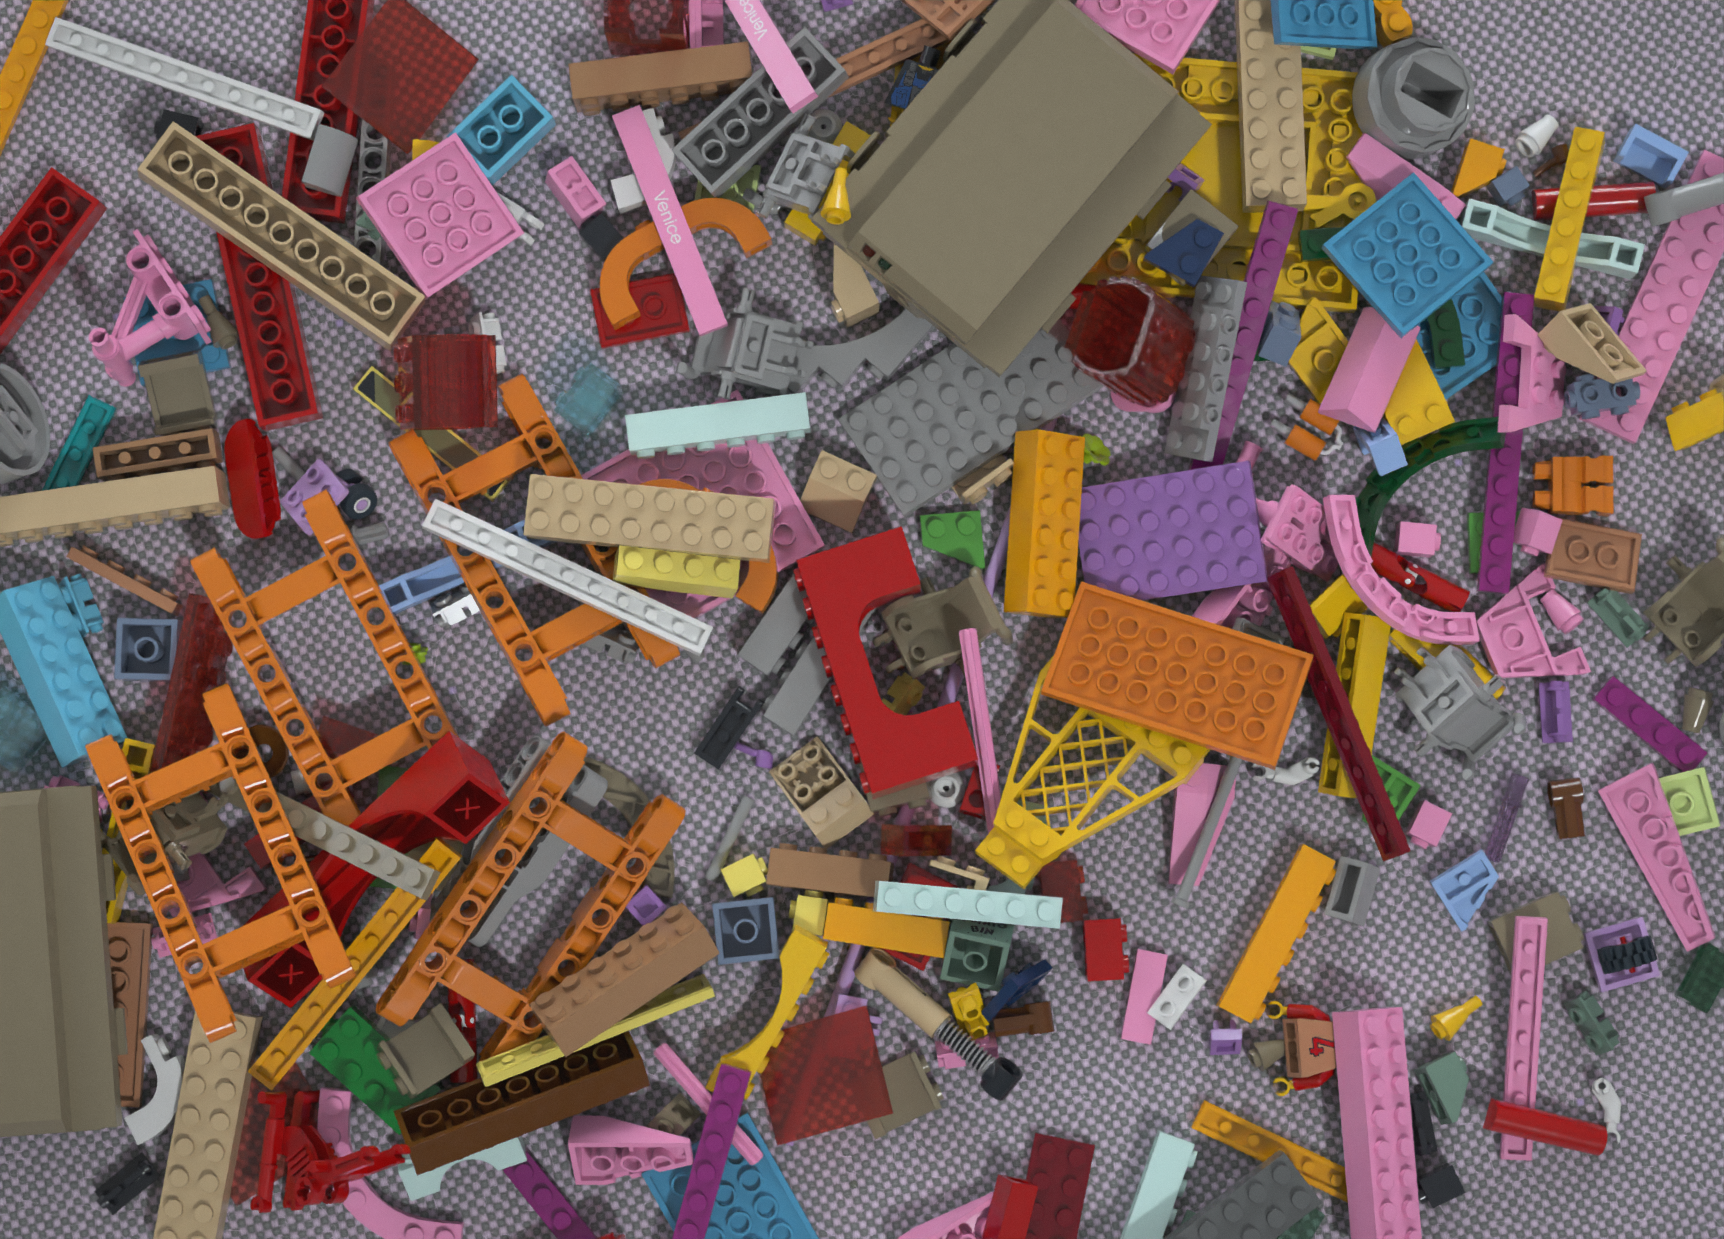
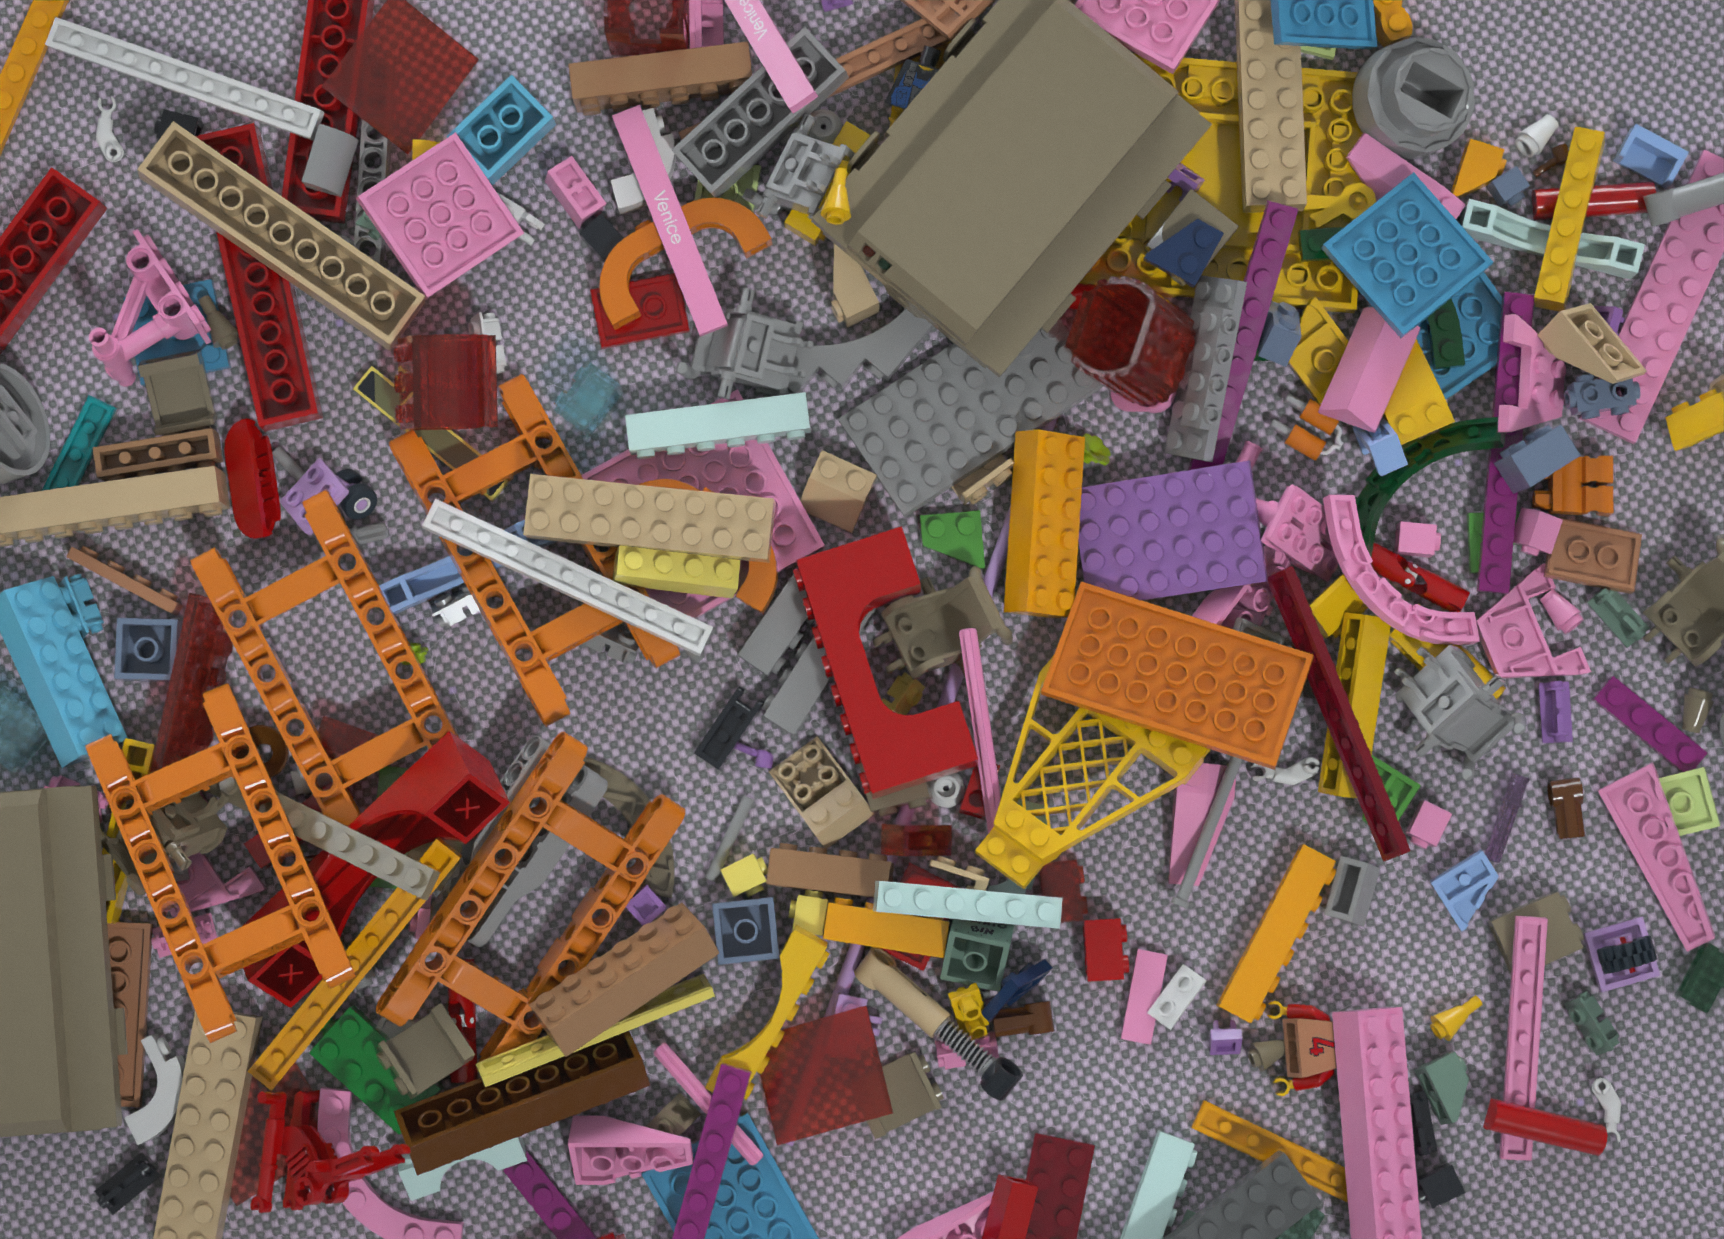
(104, 136): none -> white arm
(1539, 457): none -> sand blue brick

